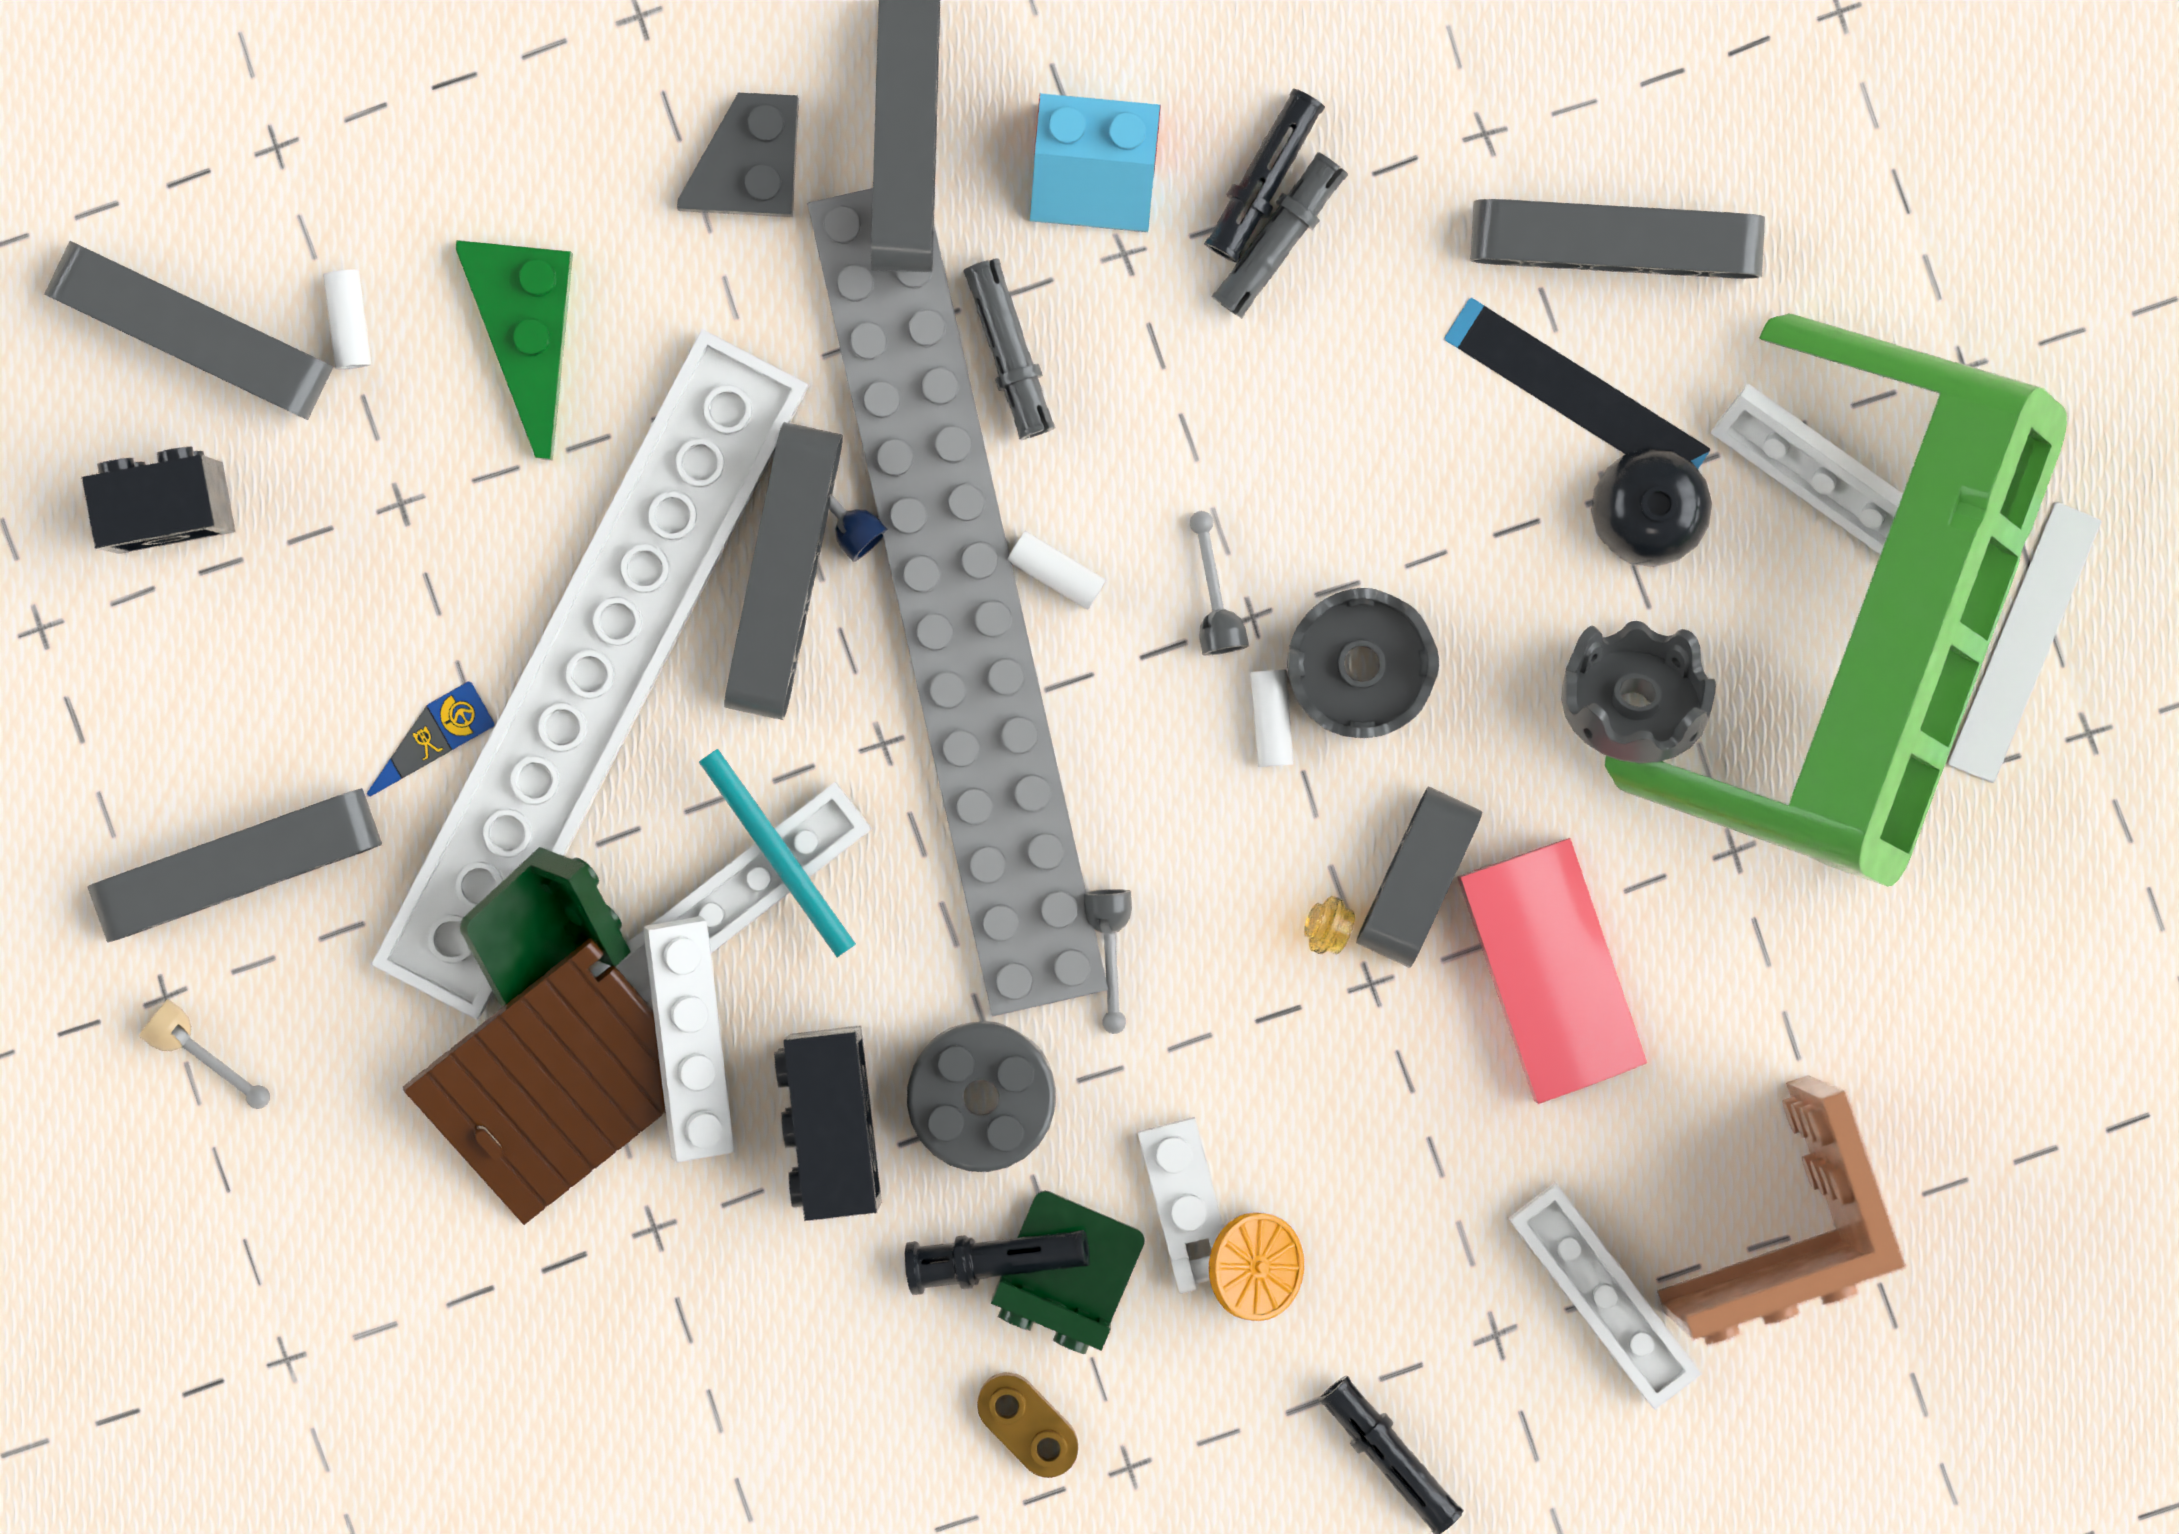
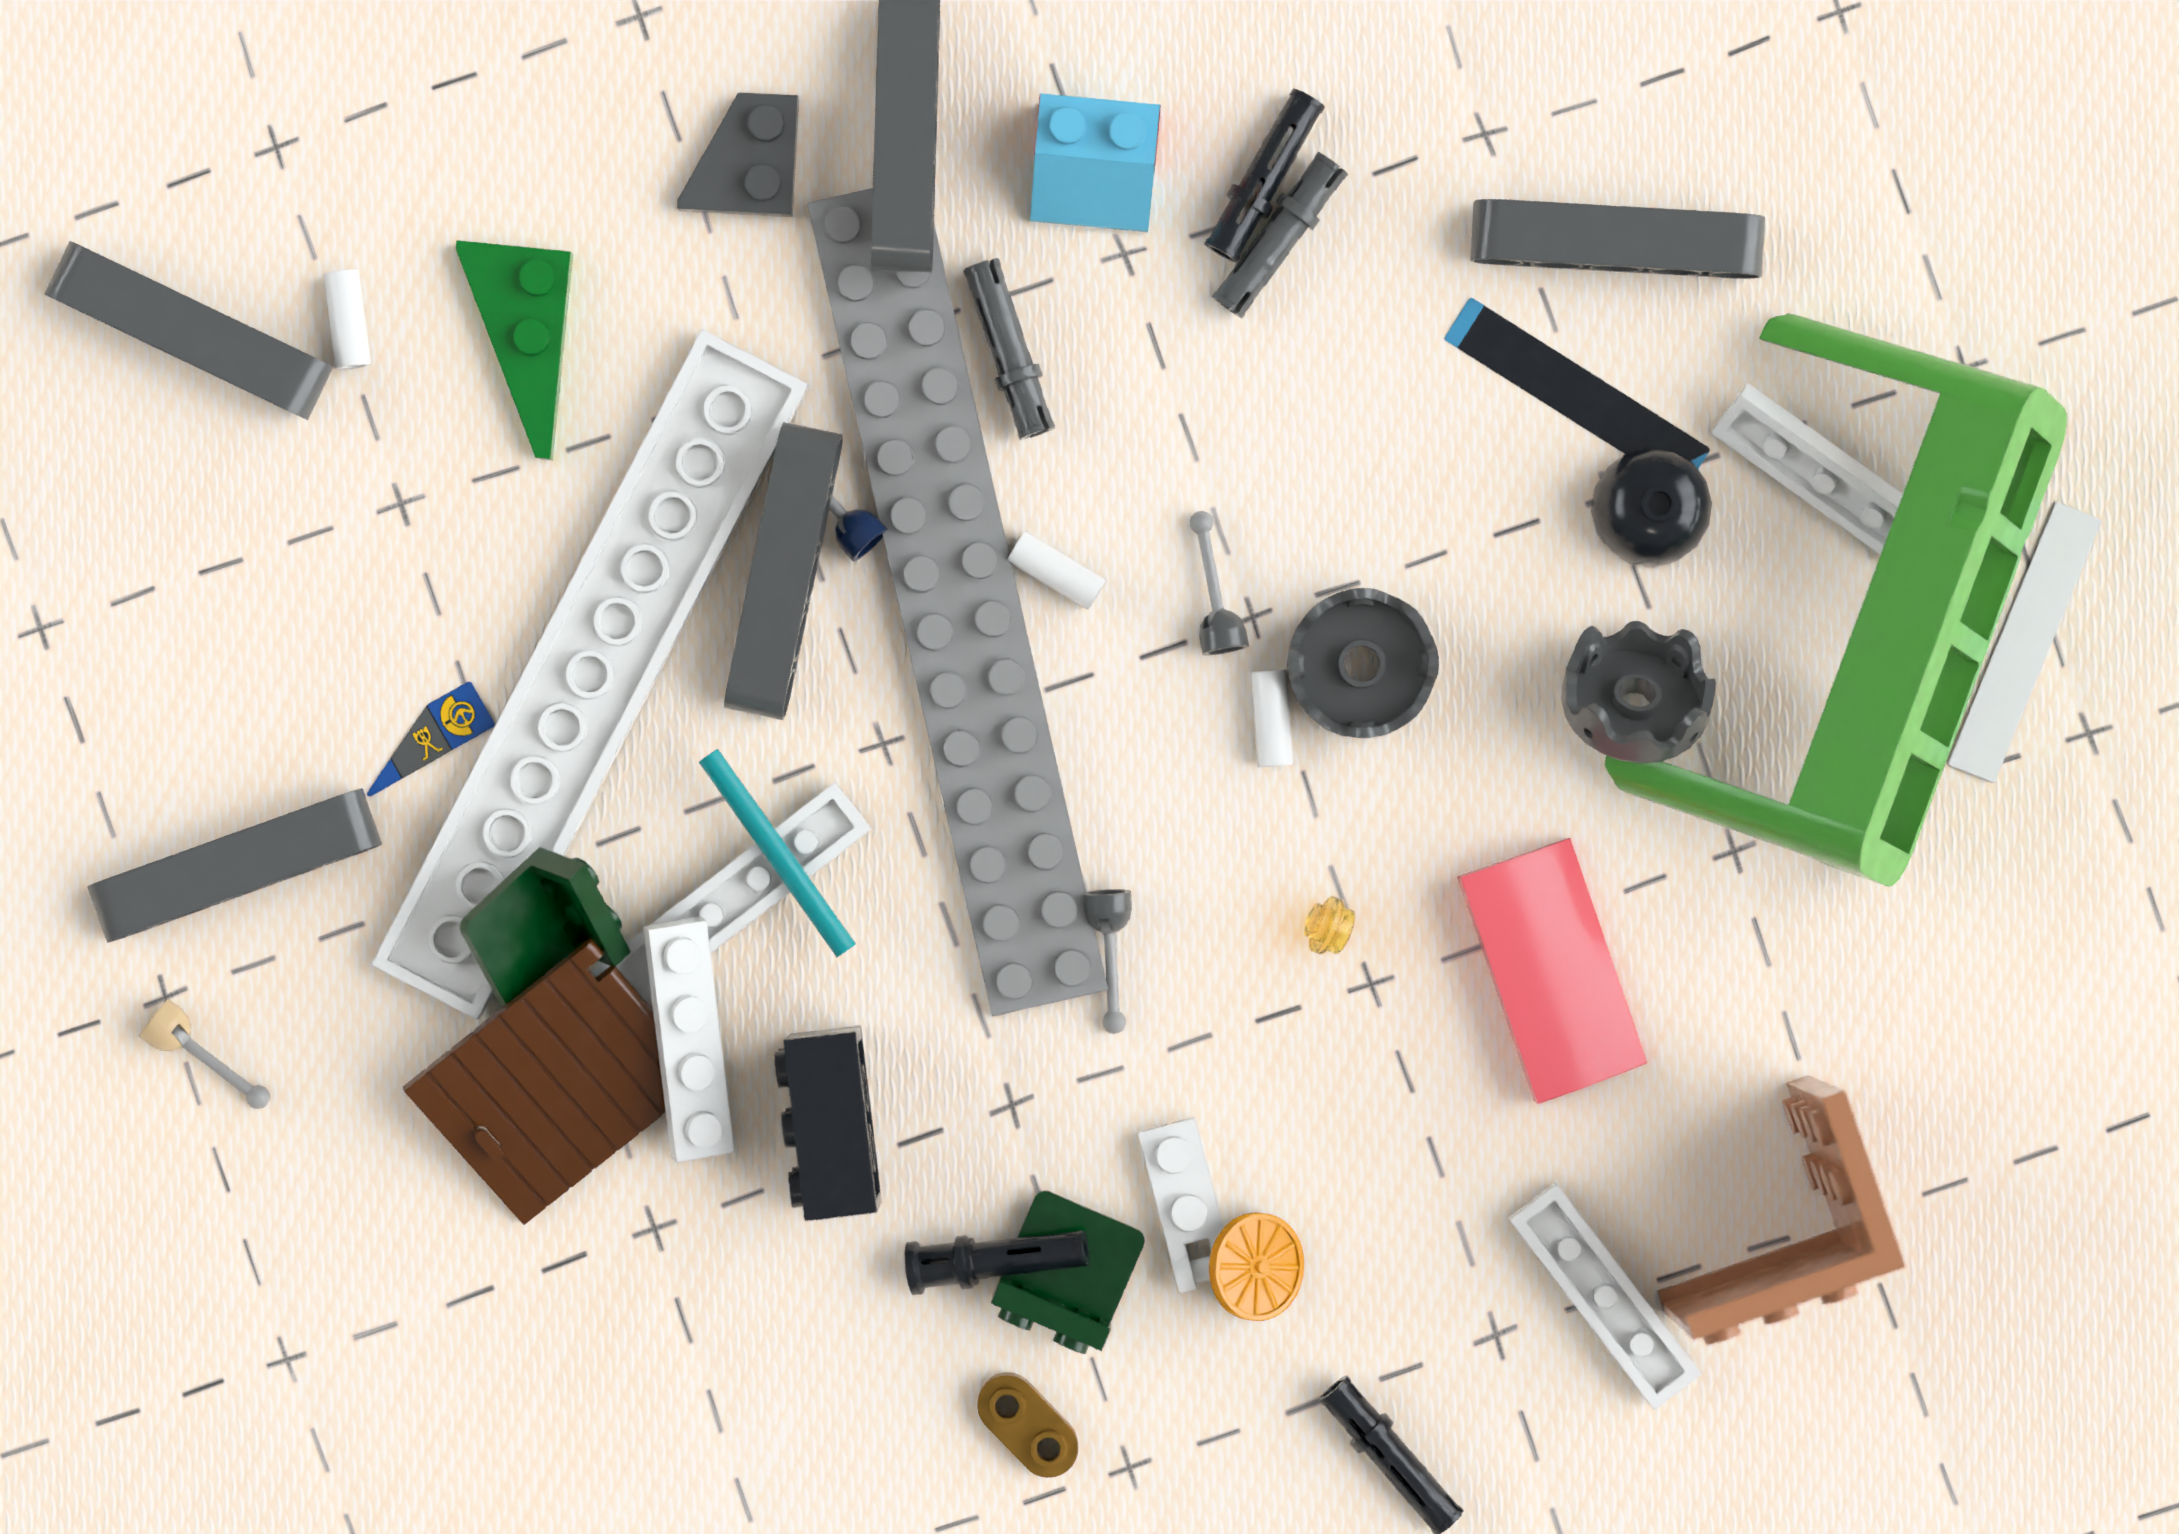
(159, 502): black brick -> none
(990, 1054): dark grey plate -> none
(1419, 877): dark grey beam -> none

